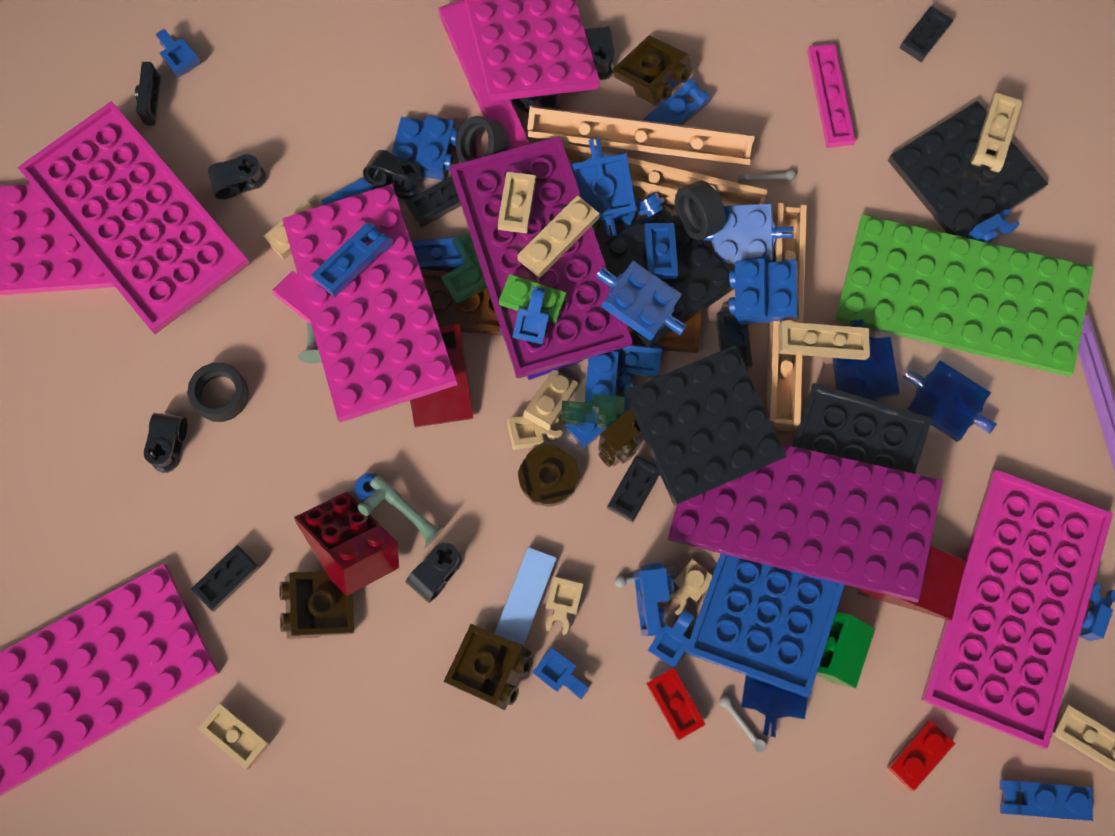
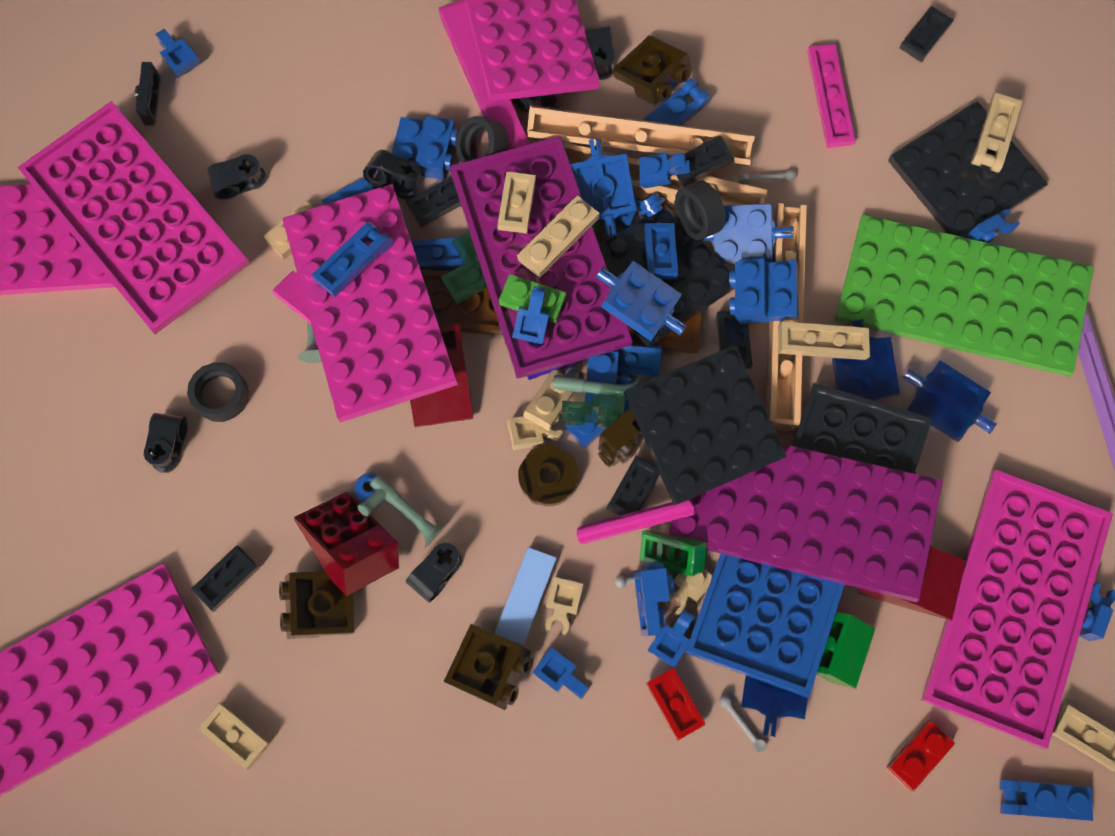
(573, 383): none -> sand green piece
(634, 521): none -> dark pink axle
(659, 168): none -> blue plate
(691, 555): none -> green slope
(706, 160): none -> black plate

